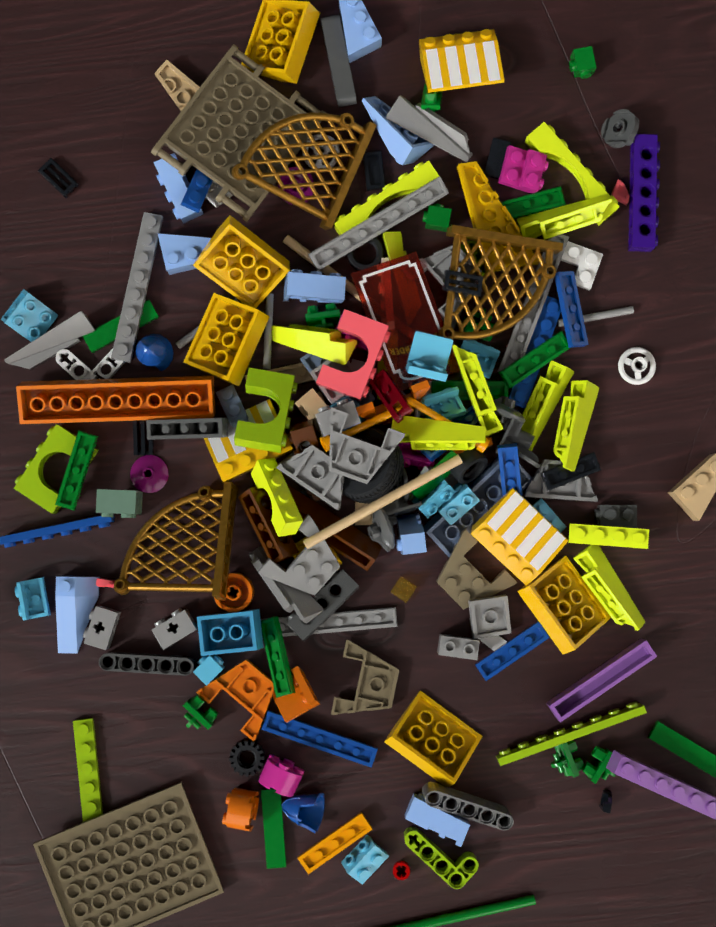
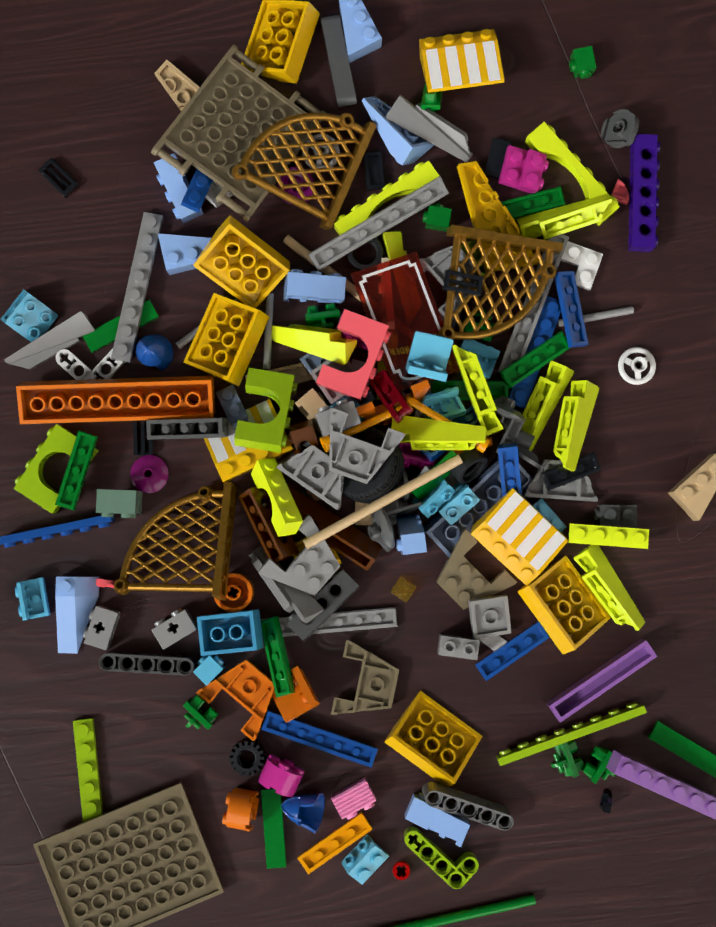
(354, 798): none -> bright pink brick

